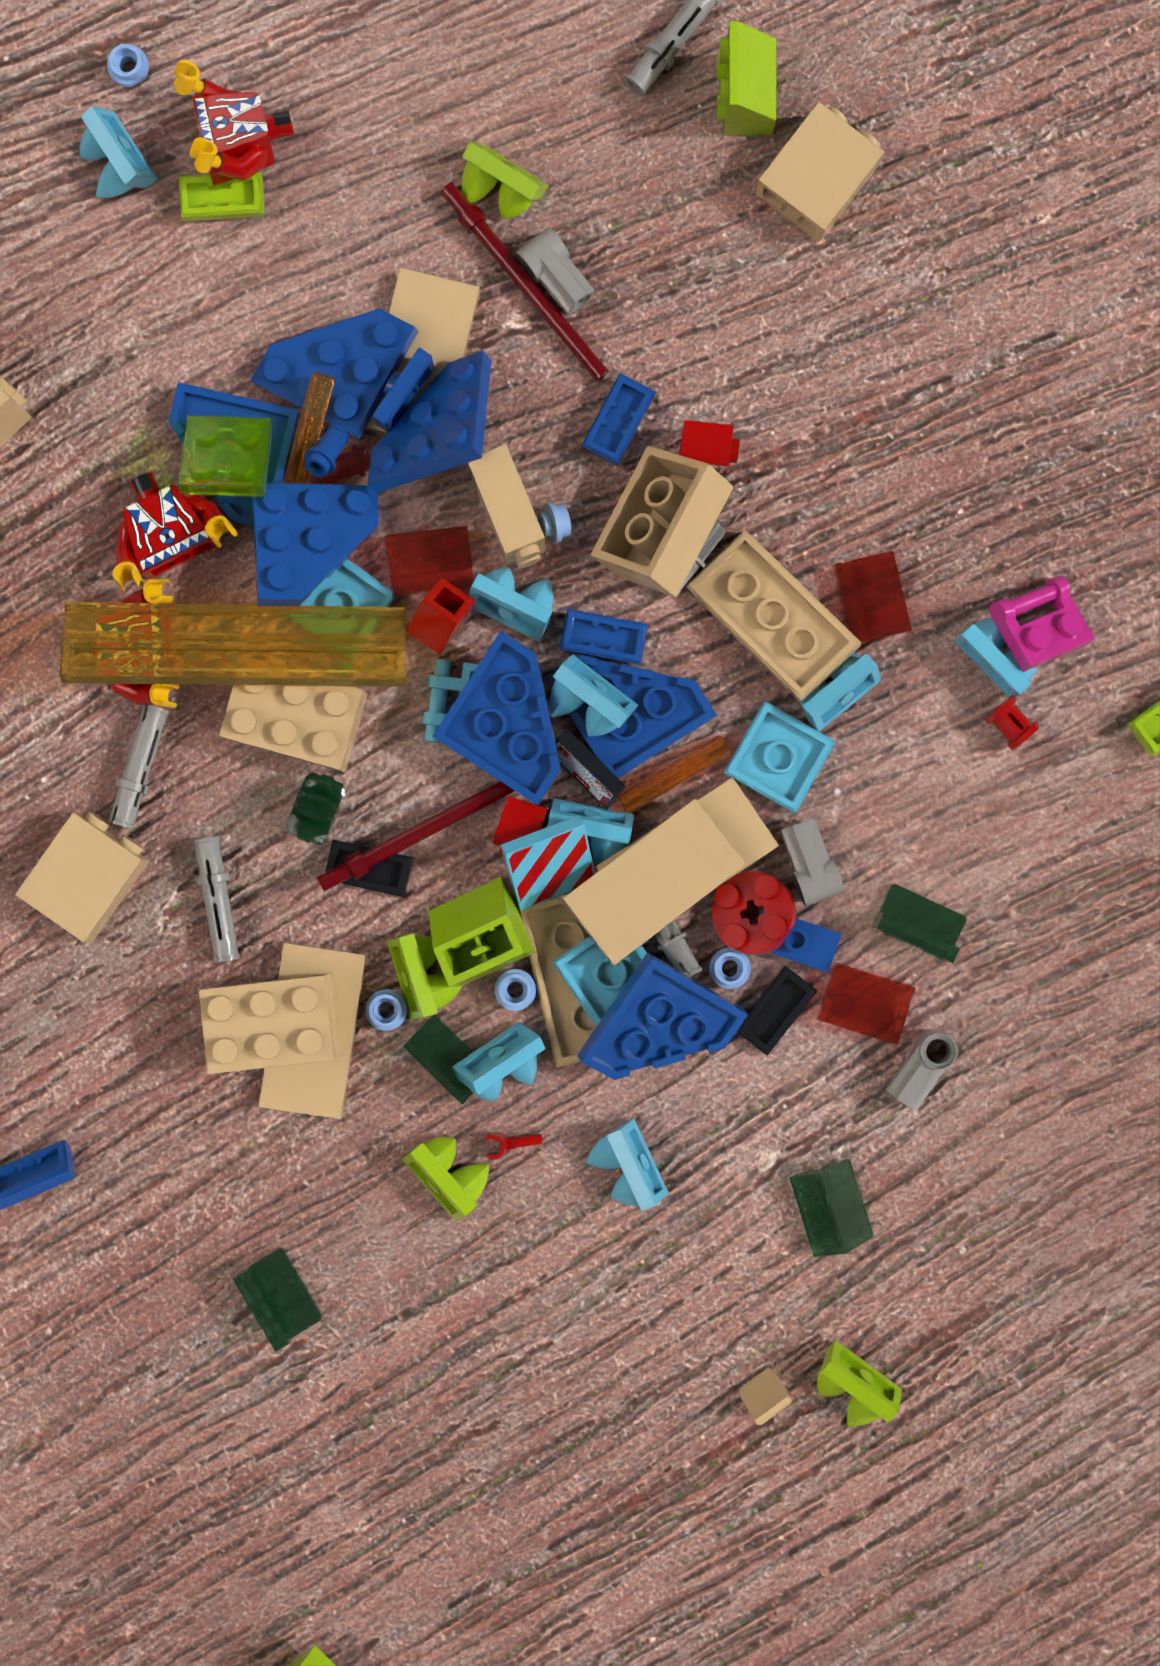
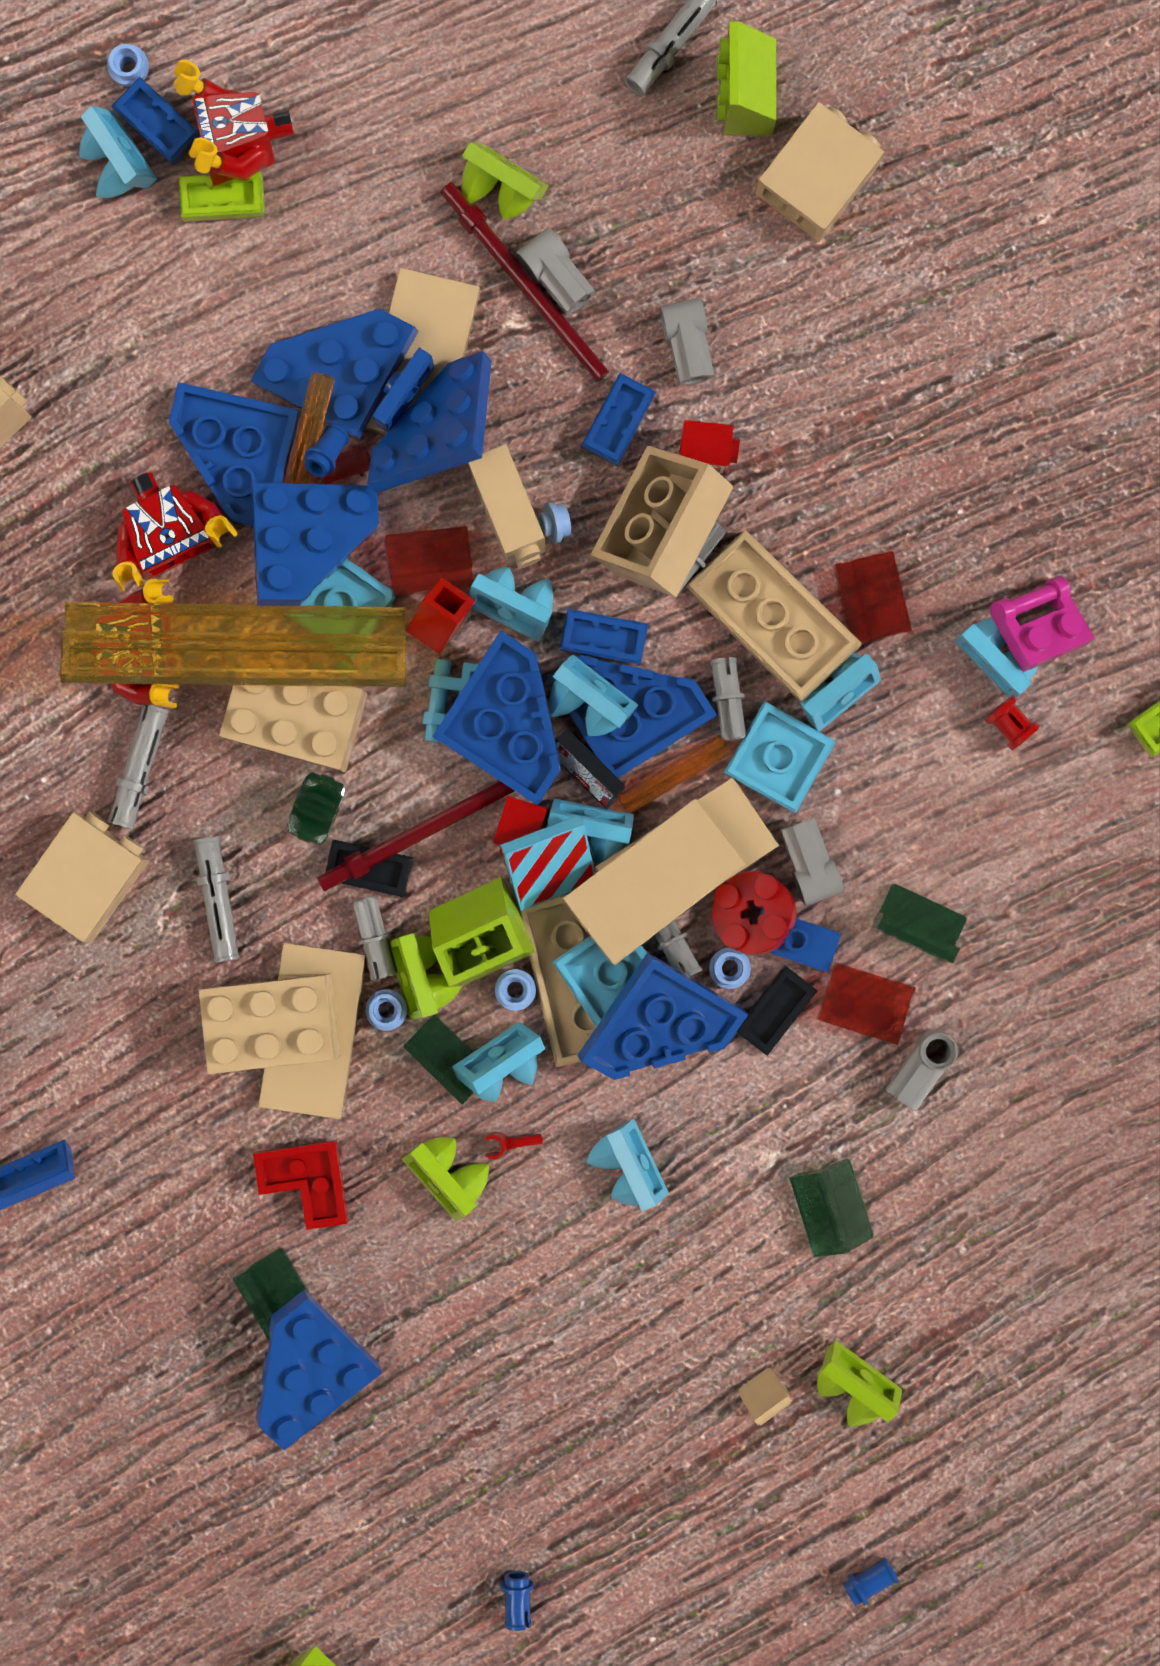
(156, 121): none -> blue plate
(225, 456): clear neon green plate -> none
(308, 1370): none -> blue plate
(313, 1170): none -> red plate
(374, 938): none -> light grey axle
(517, 1600): none -> blue pin
(686, 331): none -> light grey piece
(728, 698): none -> light grey axle
(870, 1582): none -> blue pin

